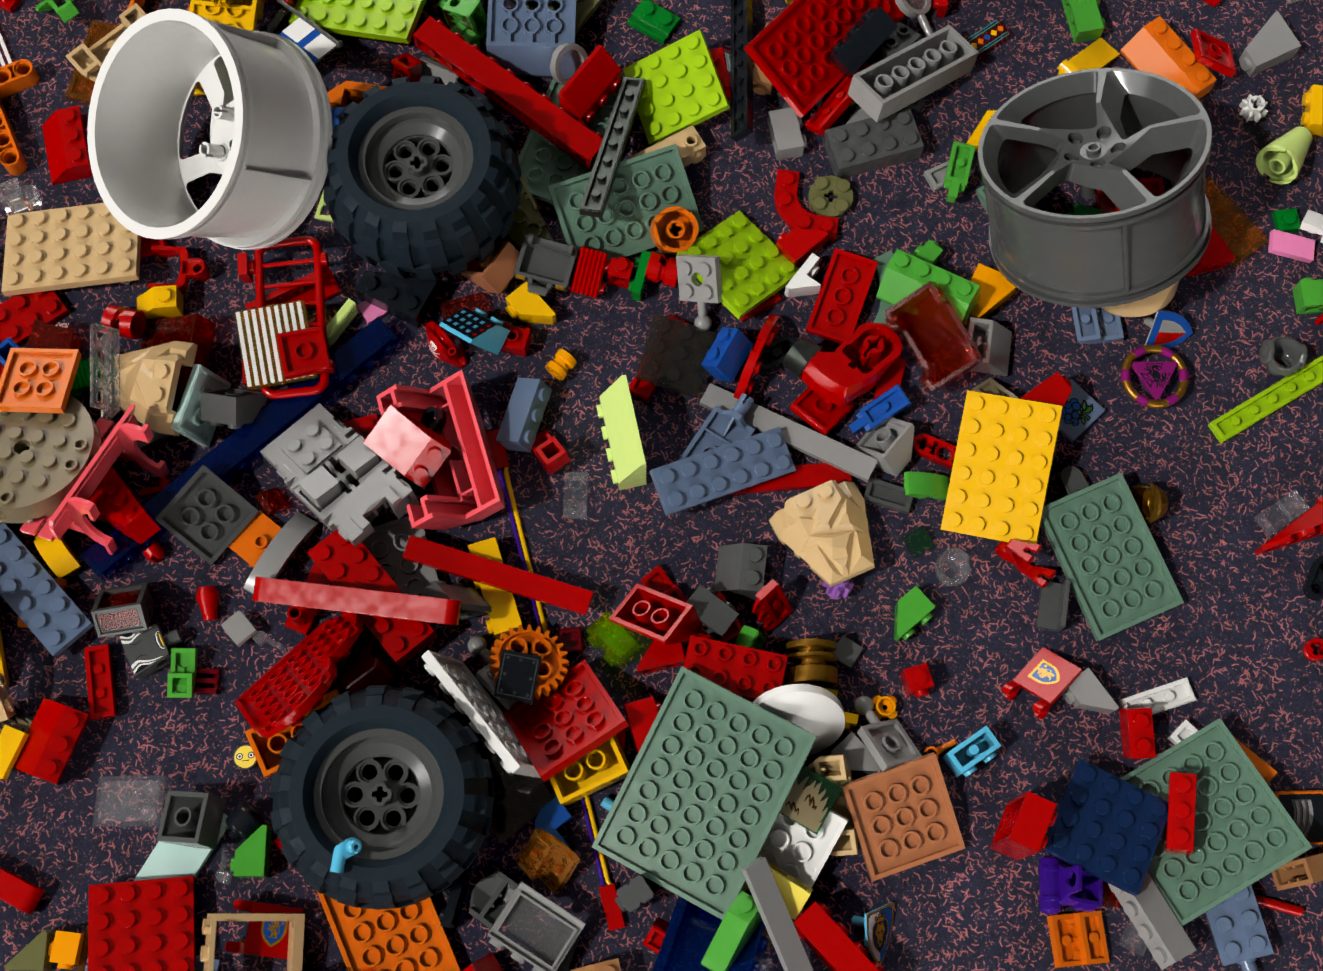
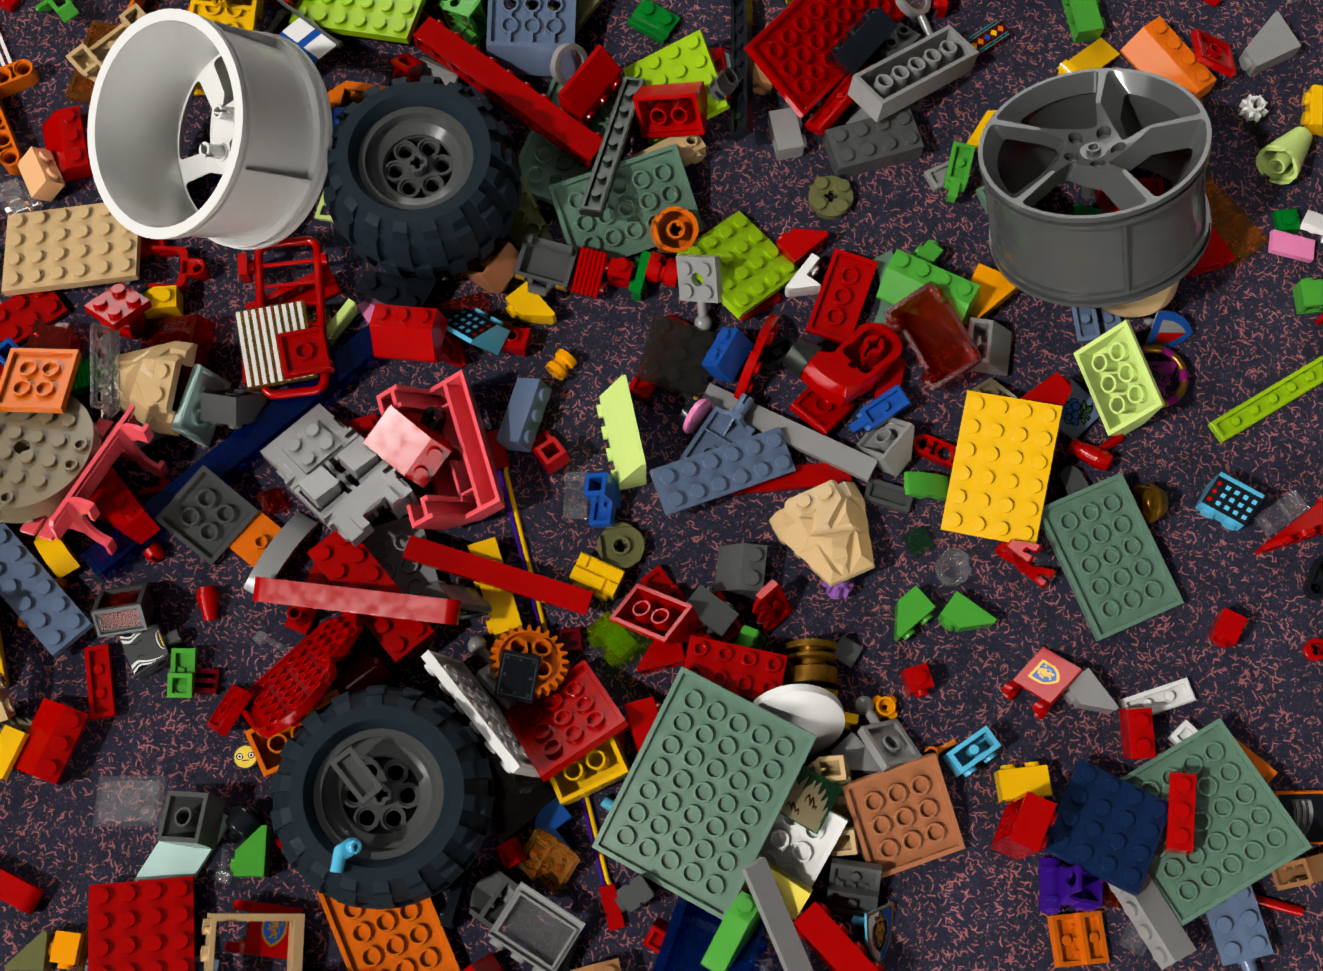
(41, 174): none -> light nougat brick
(117, 306): none -> red plate
(229, 710): none -> red tile
(239, 628): light grey slope -> none
(356, 775): none -> dark grey tile
(407, 332): none -> red slope
(511, 853): none -> red tile
(597, 577): none -> yellow brick
(605, 498): none -> blue brick
(630, 537): none -> olive plate
(671, 109): none -> red slope
(694, 414): none -> bright pink piece
(724, 84): none -> dark grey piece
(791, 211): red plate -> none
(853, 886): none -> dark grey slope
(964, 615): none -> bright green slope
(1015, 781): none -> yellow brick
(1053, 606): dark grey panel -> none
(1093, 455): none -> red piece
(1119, 380): none -> yellowish green slope
(1226, 628): none -> red brick
(1228, 501): none -> slope
(1283, 355): dark grey hair -> none

